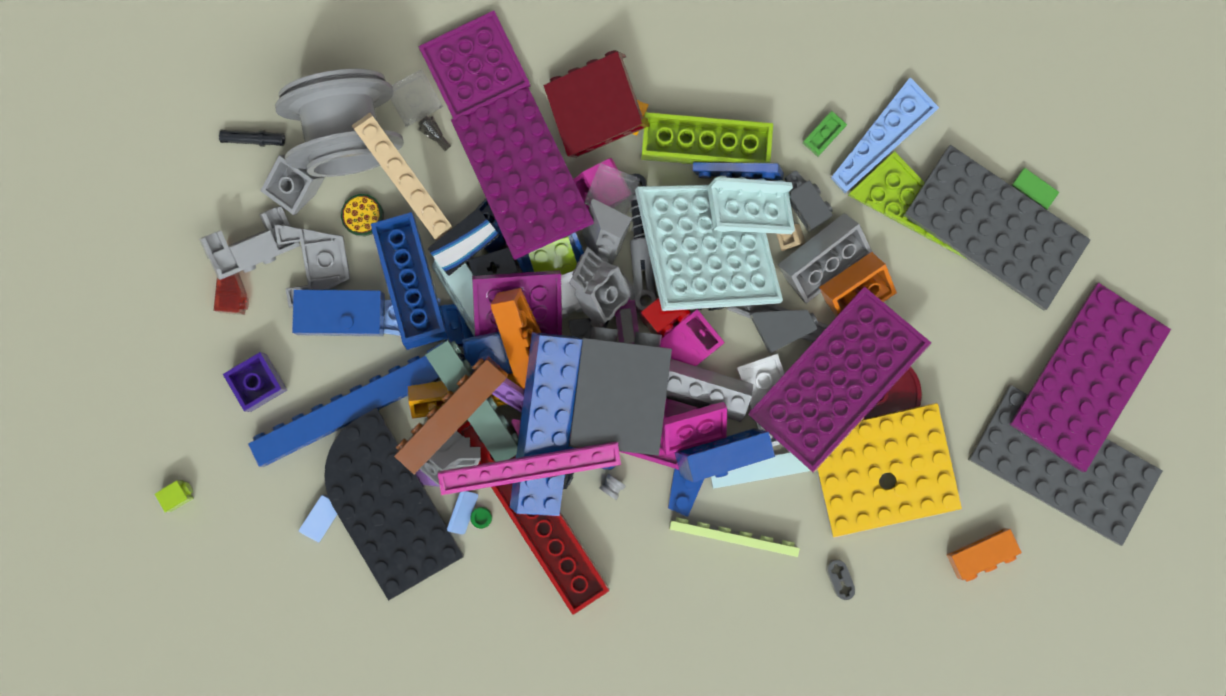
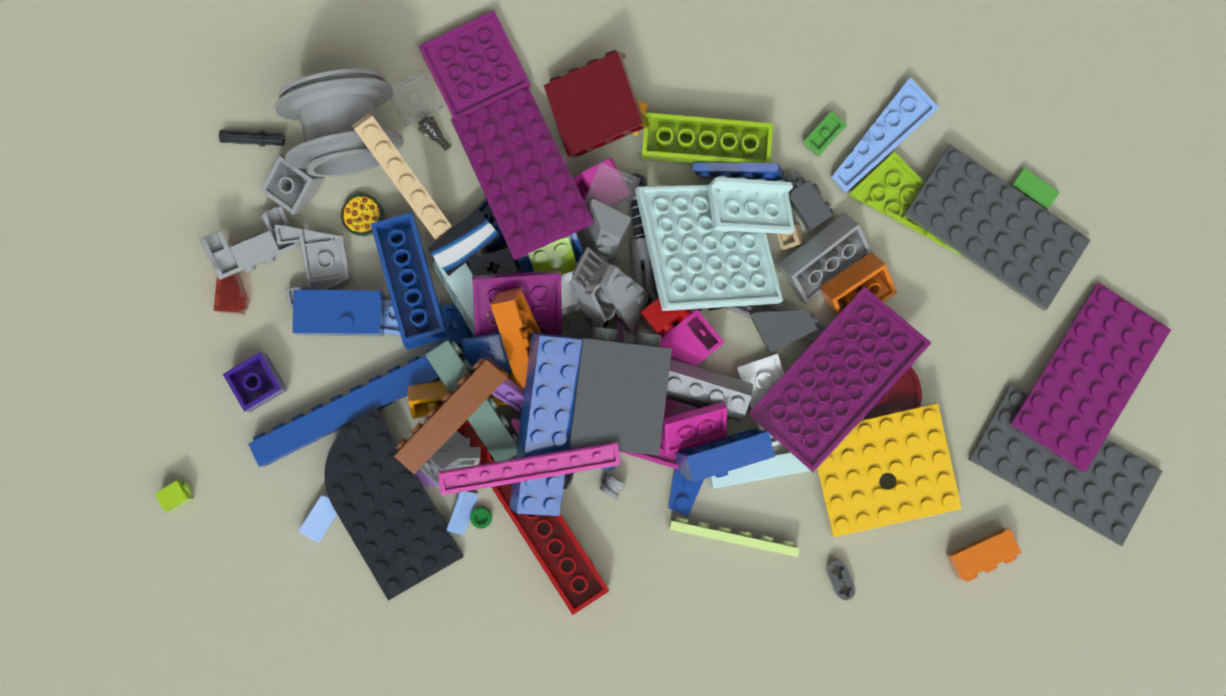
(626, 296): none -> light grey wing

